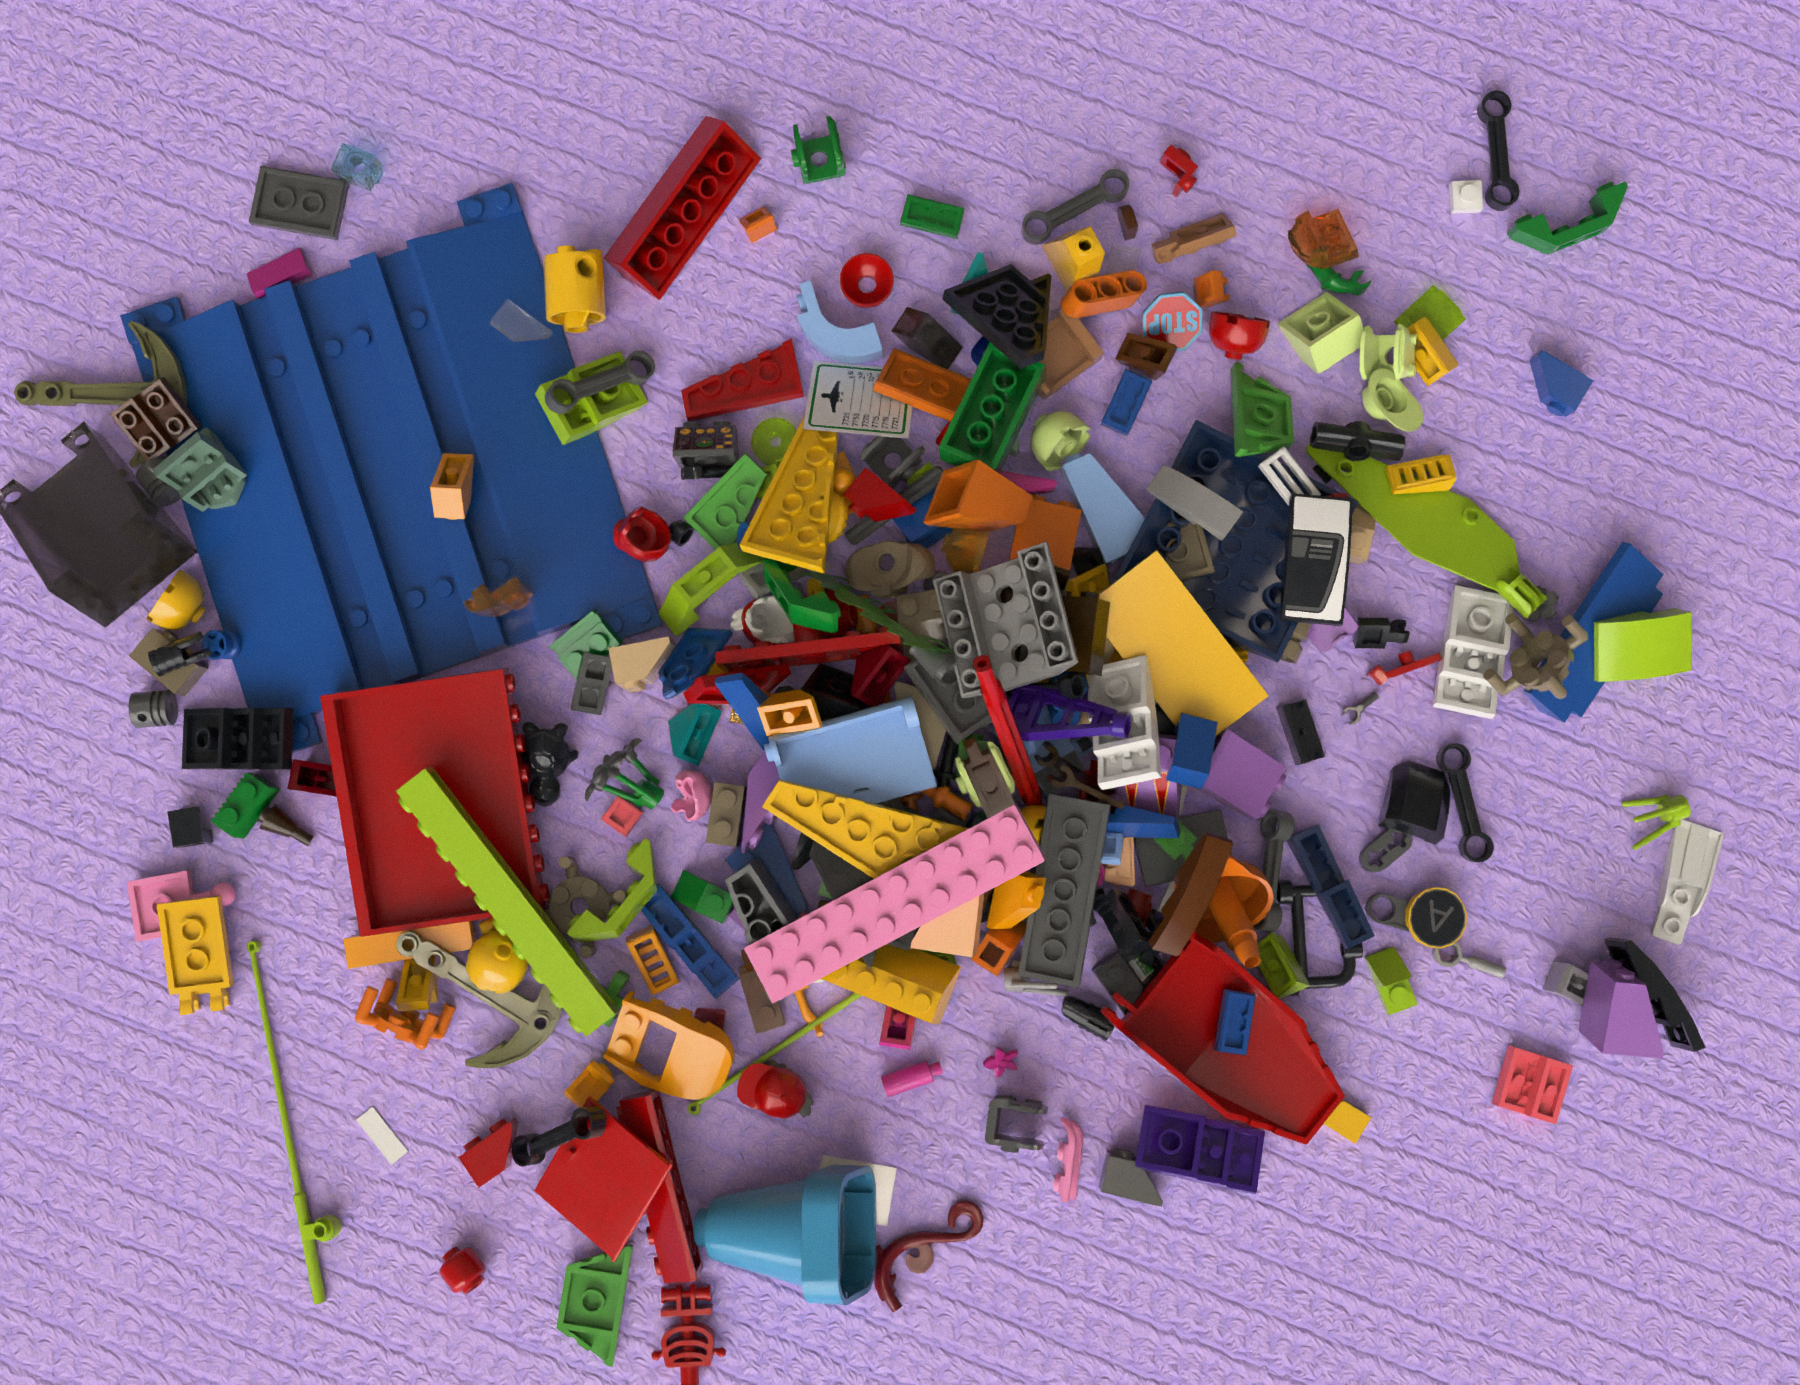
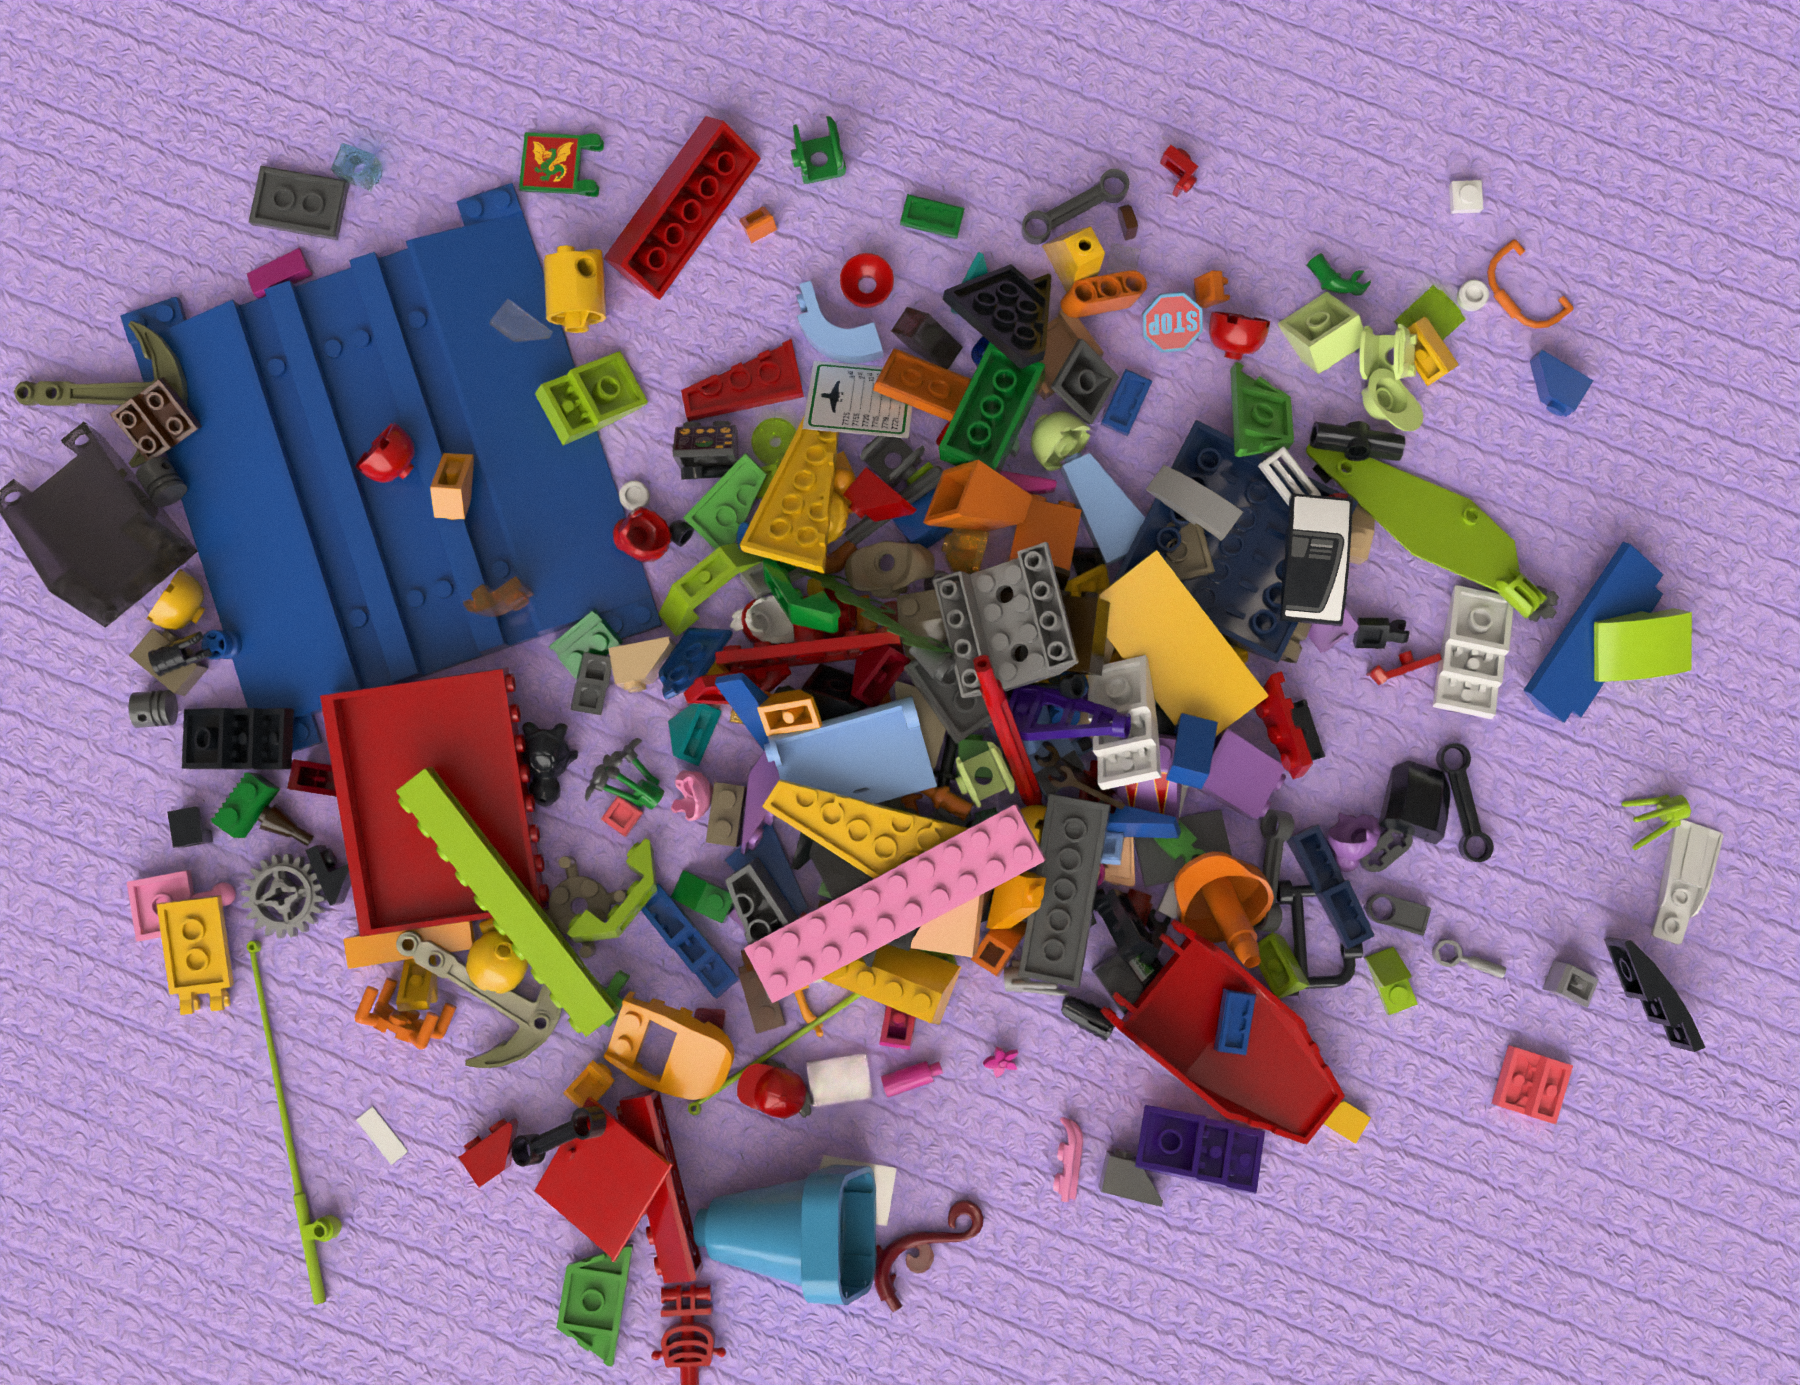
(203, 472): sand green piece -> none
(288, 906): none -> light grey gear
(332, 880): none -> black slope
(388, 456): none -> red cylinder
(462, 1270): red head -> none
(554, 162): none -> flag
(599, 382): dark grey piece -> none
(634, 495): none -> white tile
(640, 936): light orange slope -> none
(837, 559): none -> dark orange arm
(839, 1079): none -> plate
(986, 779): reddish brown hinge -> none
(1012, 1143): dark grey piece -> none
(1084, 381): none -> dark grey slope
(1146, 354): reddish brown slope -> none
(1193, 237): medium nougat hinge -> none
(1194, 890): reddish brown slope -> none
(1288, 739): none -> red wing
(1322, 240): clear orange slope -> none
(1353, 839): none -> medium lavender piece
(1360, 707): dark grey hand -> none
(1436, 917): black tile -> none
(1439, 468): yellow slope -> none
(1472, 295): none -> white tile
(1498, 150): black piece -> none
(1506, 301): none -> orange piece
(1535, 649): dark tan plate -> none
(1537, 235): green slope -> none
(1619, 1012): medium lavender slope -> none

